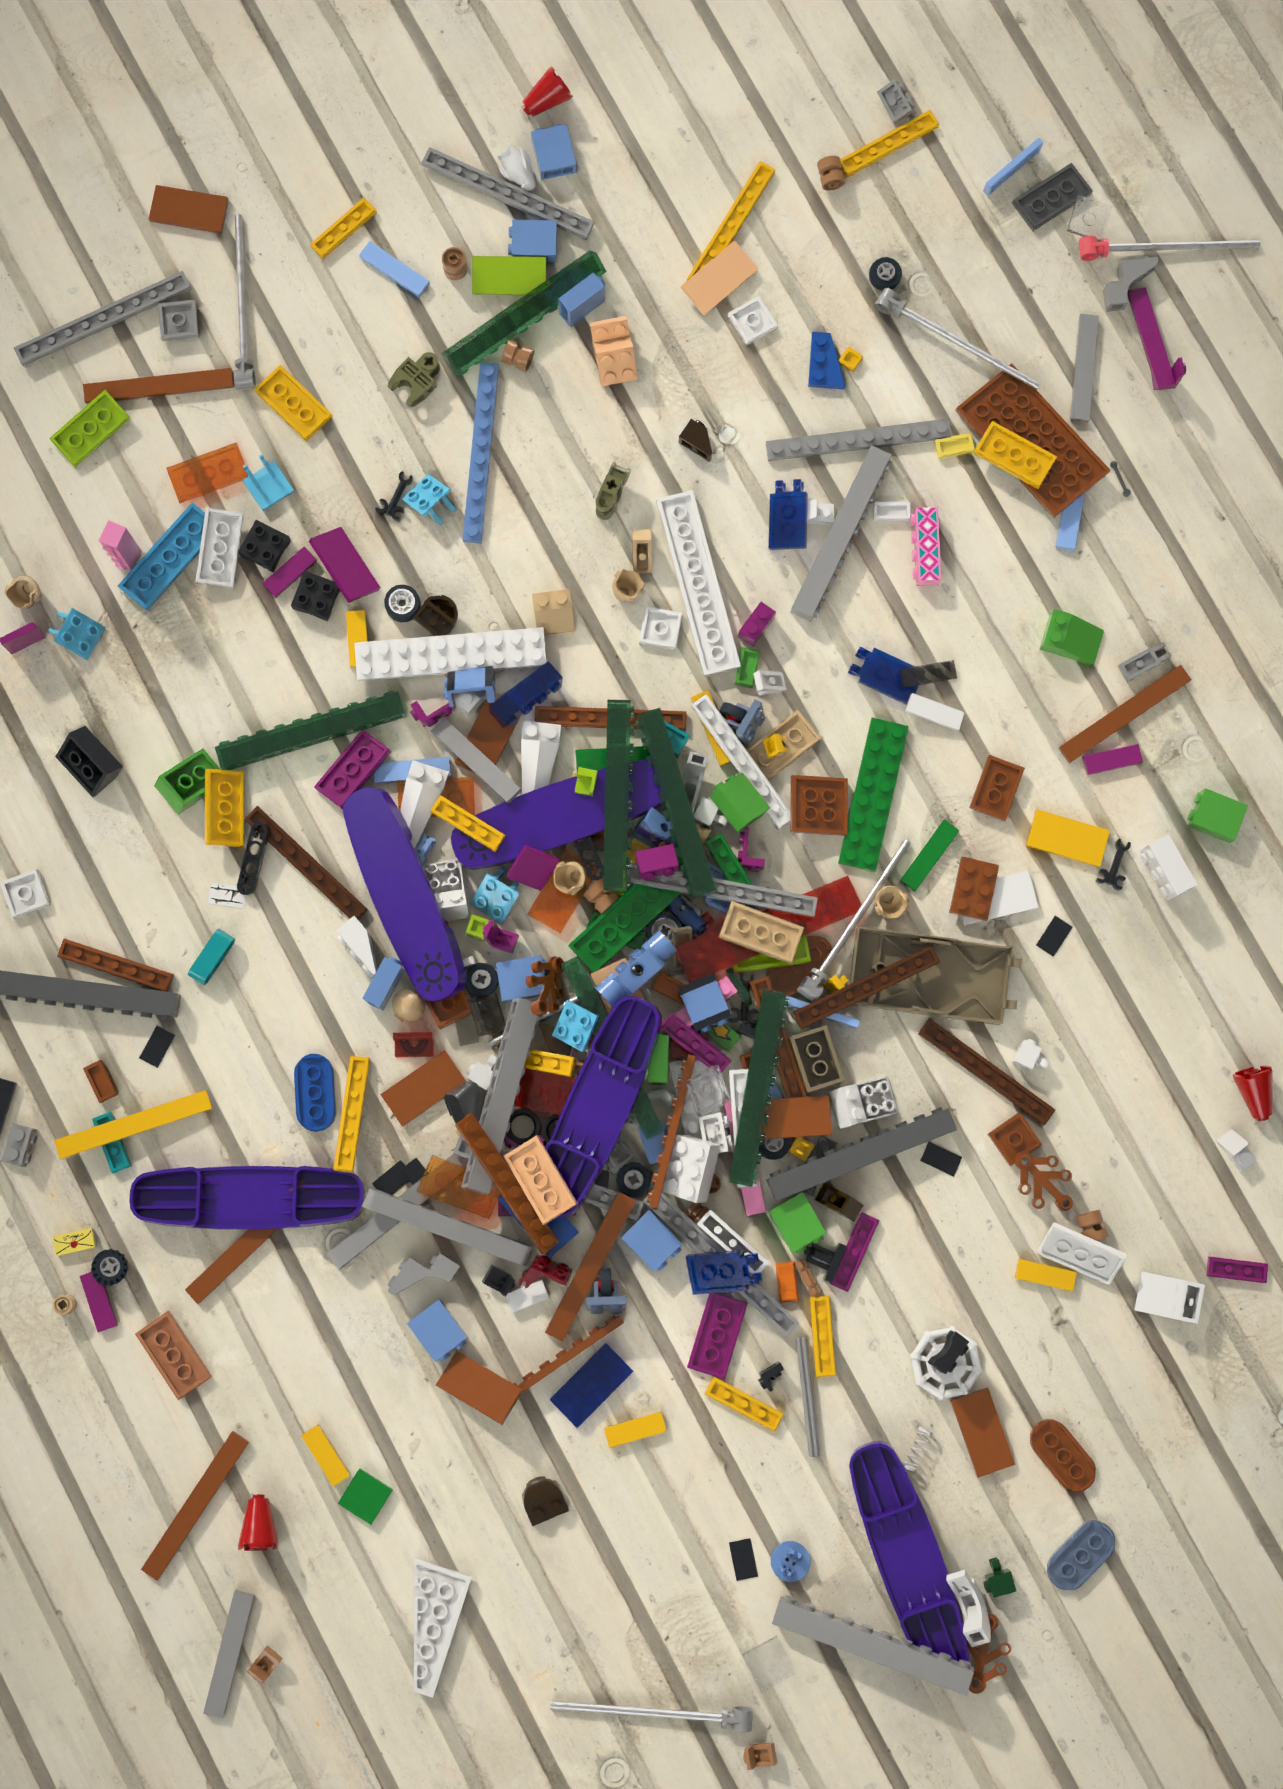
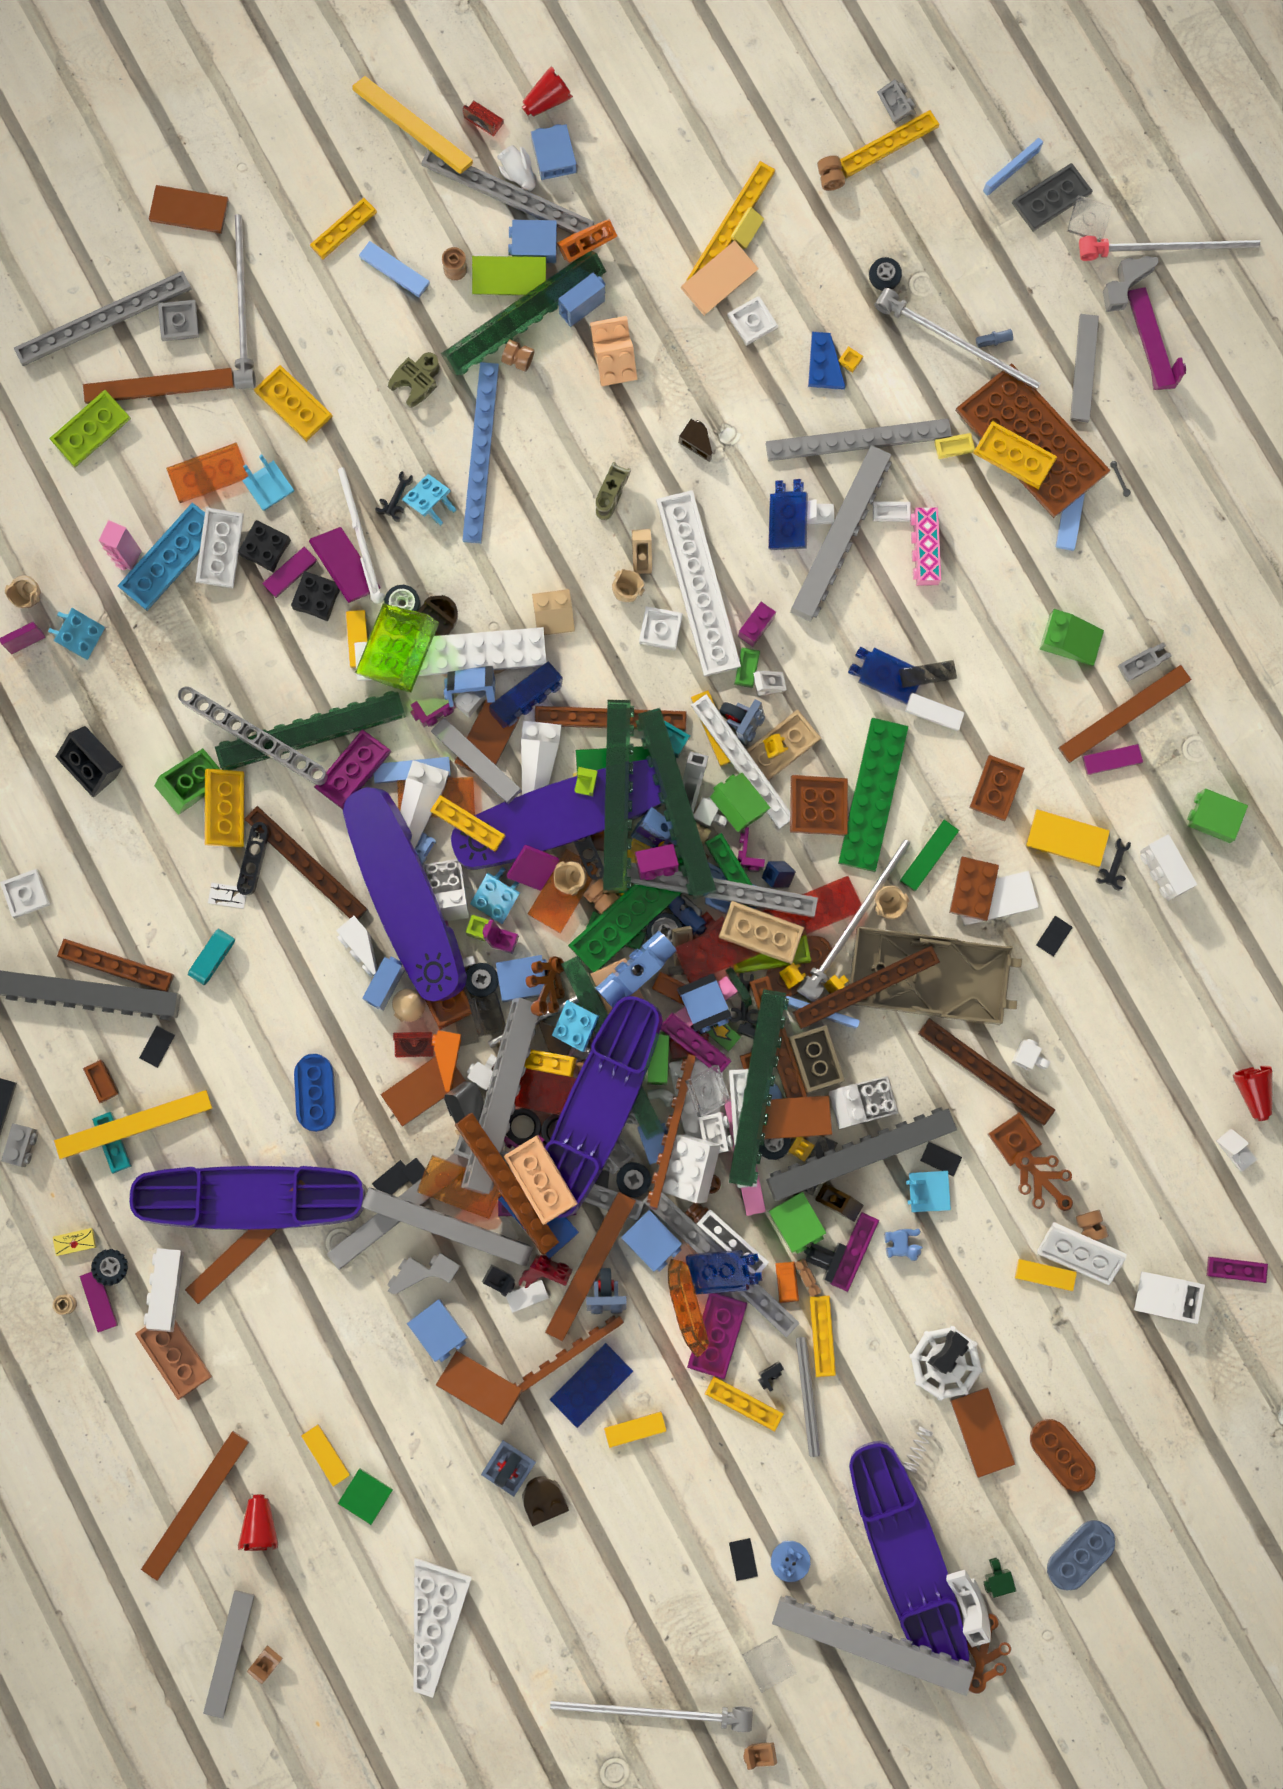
(164, 1290): none -> white brick
(247, 728): none -> light grey beam
(351, 1114): yellow tile -> none
(376, 596): none -> white bar
(397, 647): none -> clear neon green slope
(412, 124): none -> yellow tile
(446, 1052): none -> orange slope
(483, 118): none -> clear red panel
(508, 1468): none -> sand blue plate
(586, 240): none -> orange slope
(687, 1307): none -> clear orange brick
(747, 228): none -> light yellow tile
(778, 874): none -> dark blue panel
(792, 975): none -> yellow tile
(900, 1244): none -> medium blue animal
(929, 1191): none -> medium azure plate
(994, 338): none -> sand blue axle

